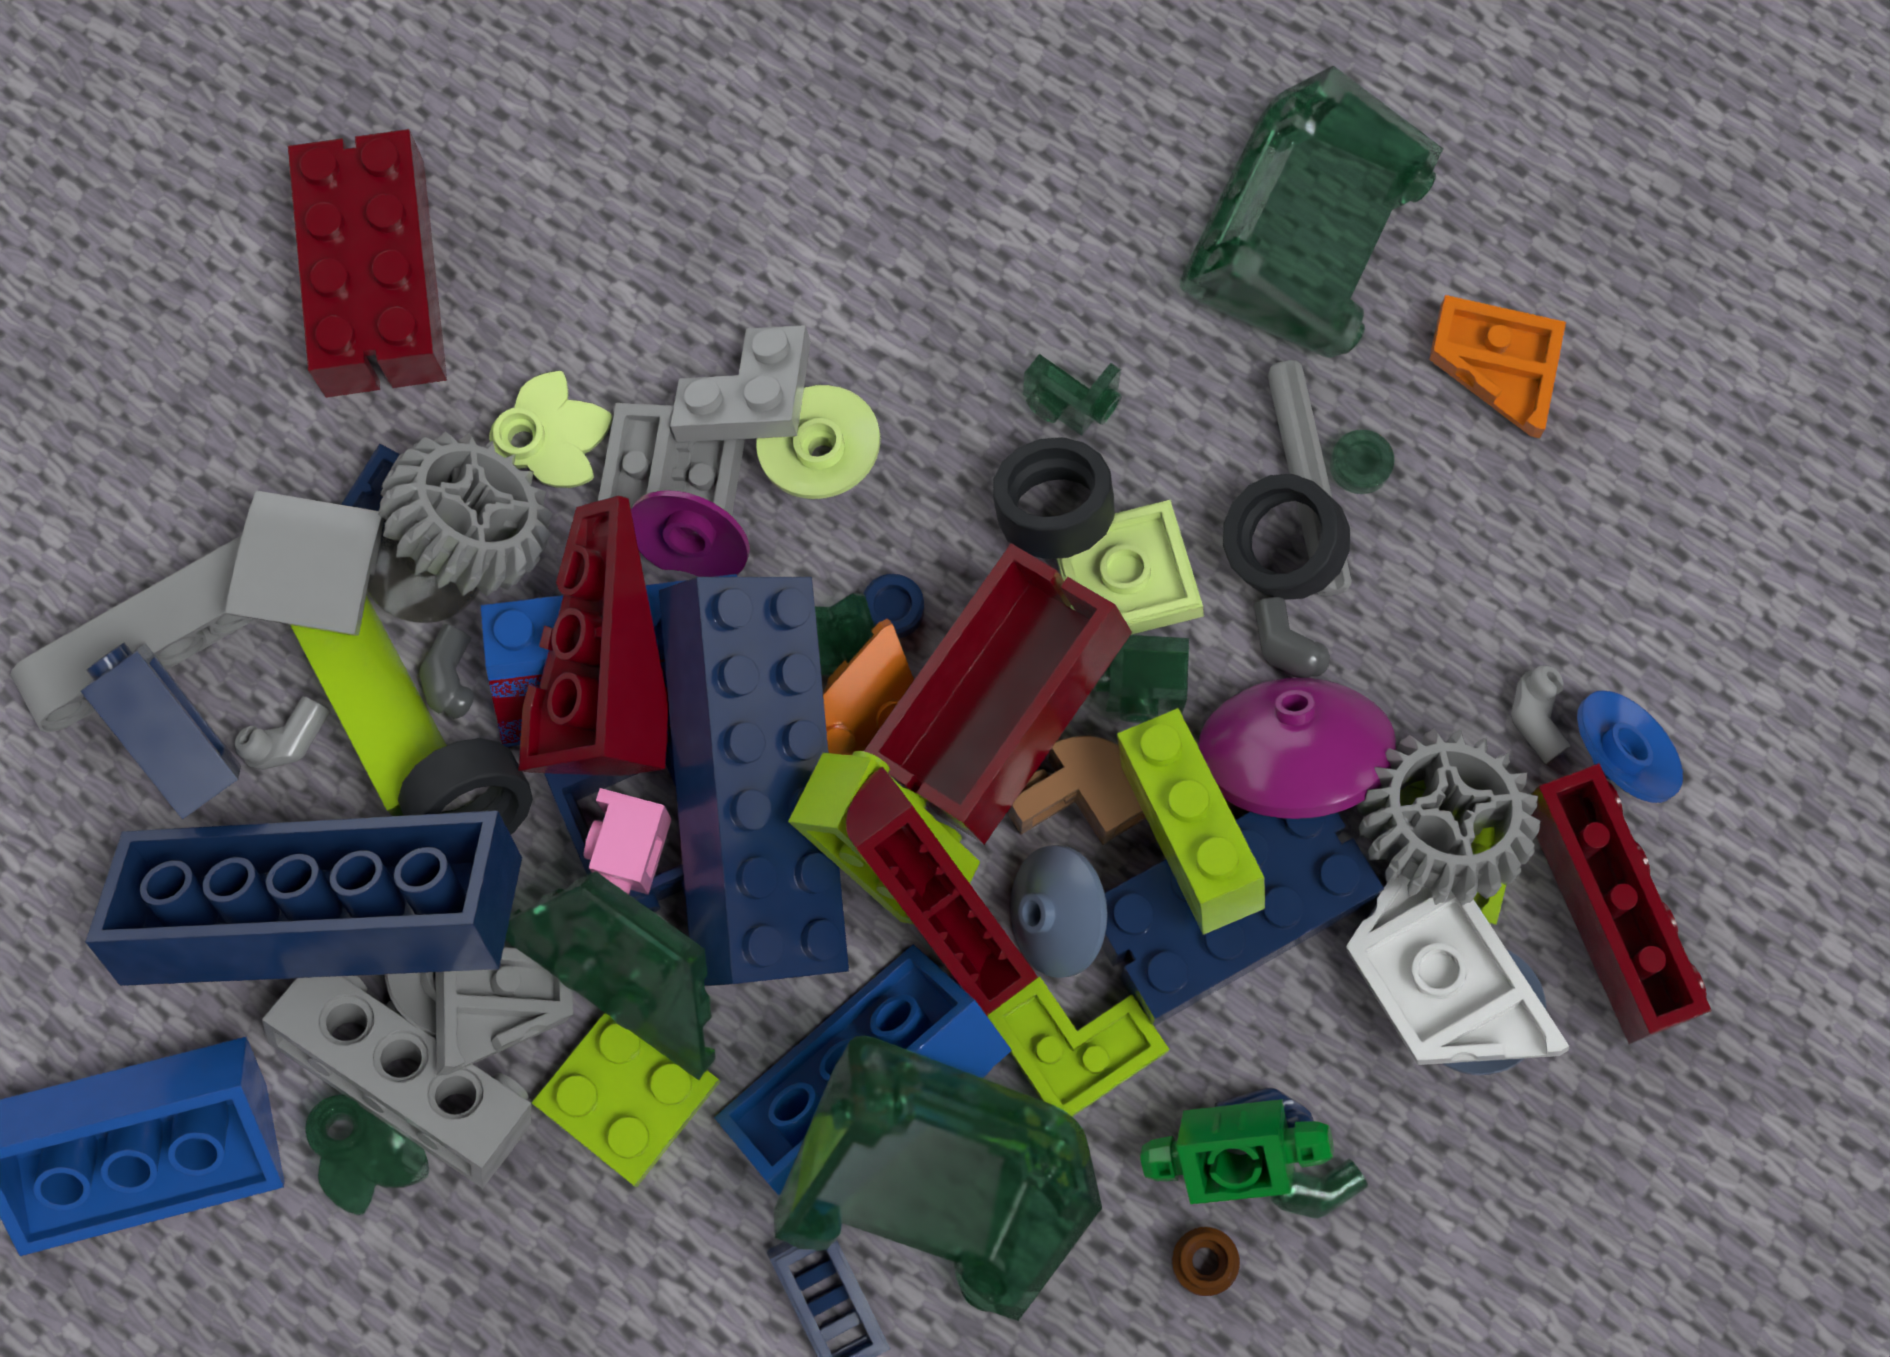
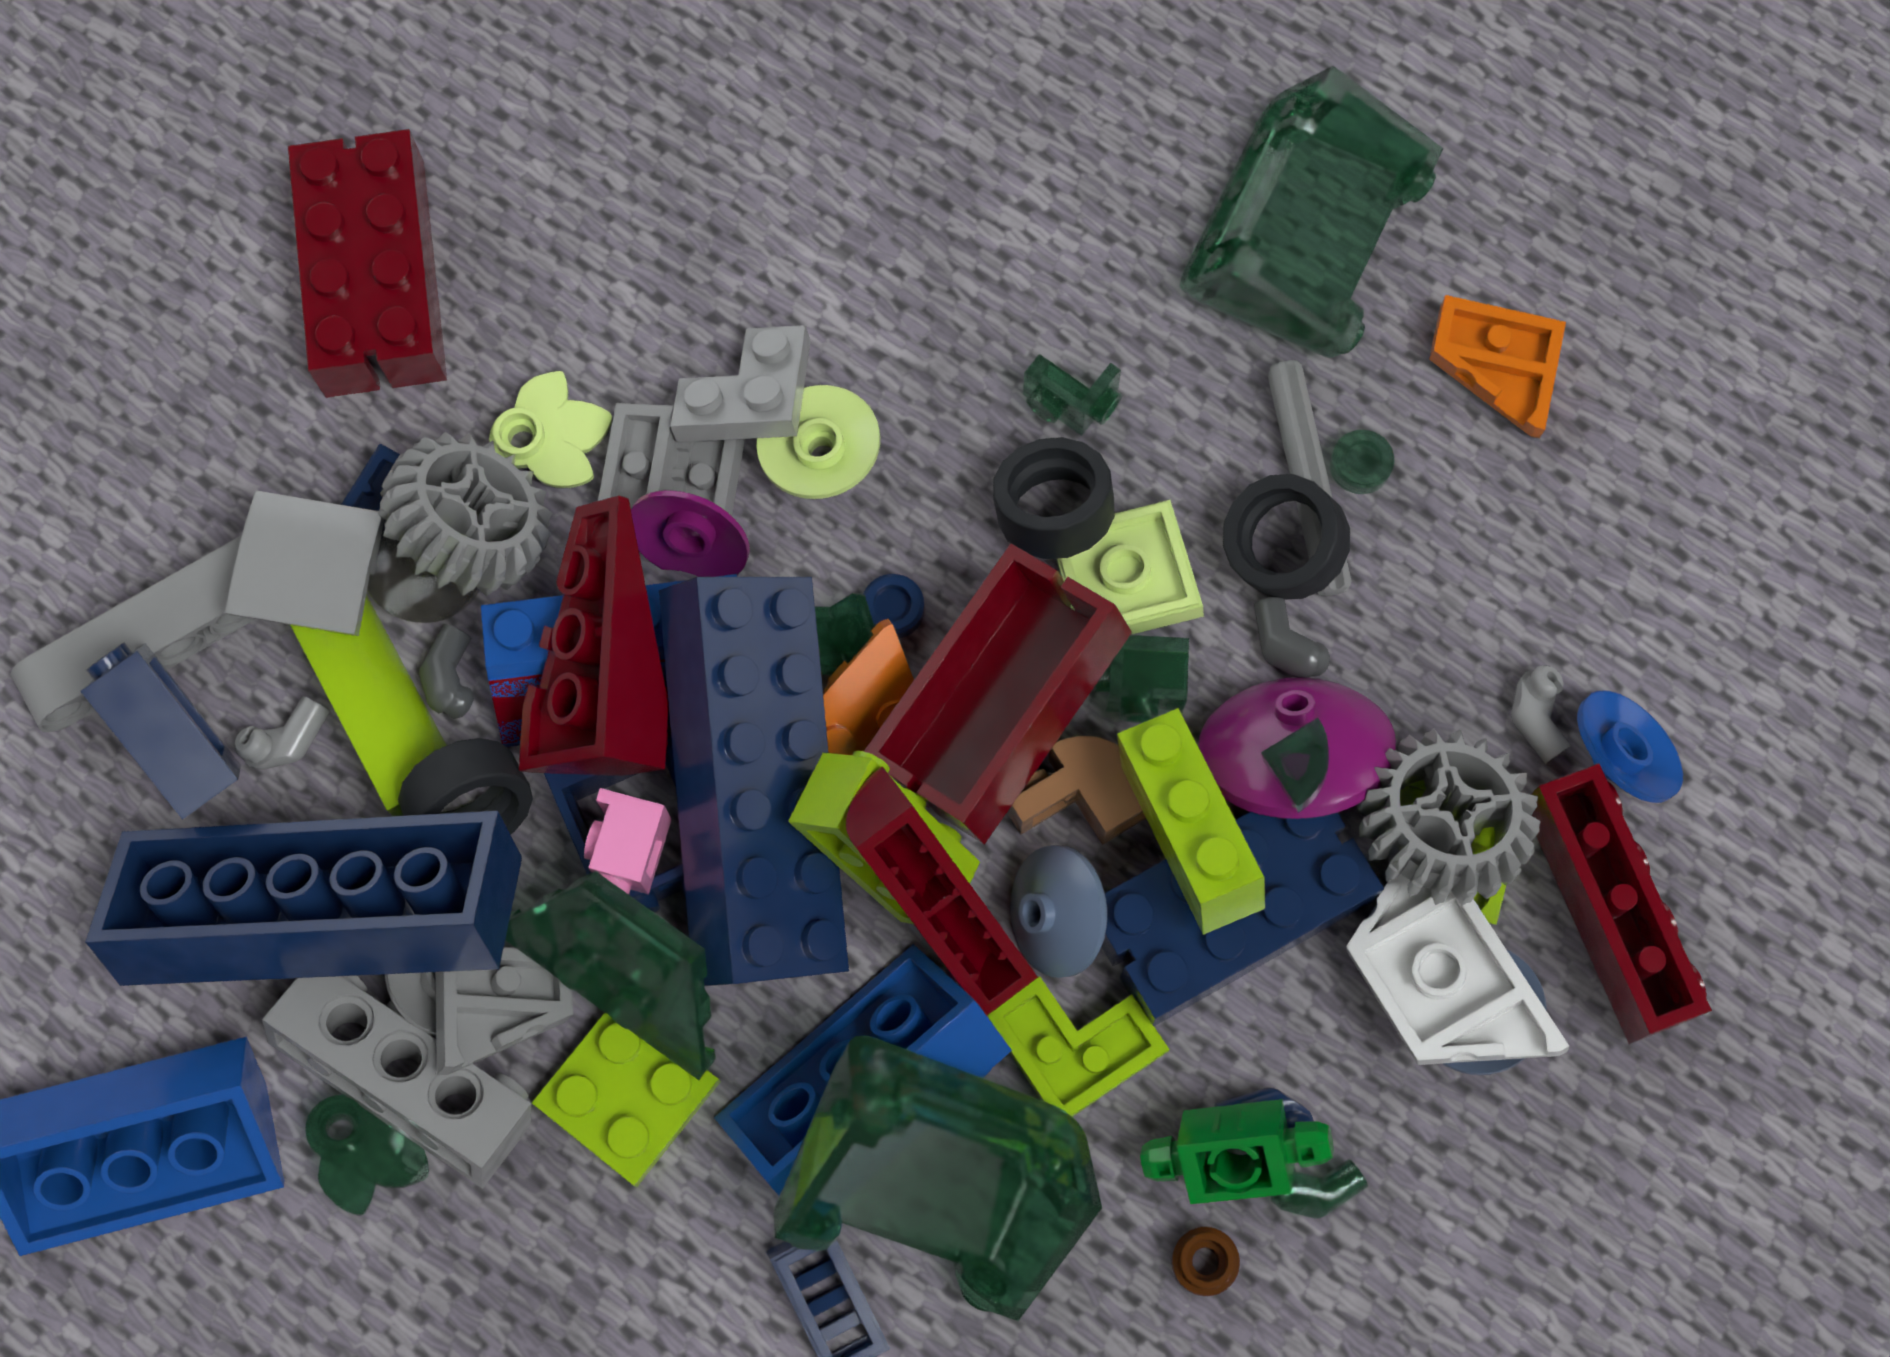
(1300, 763): none -> tile

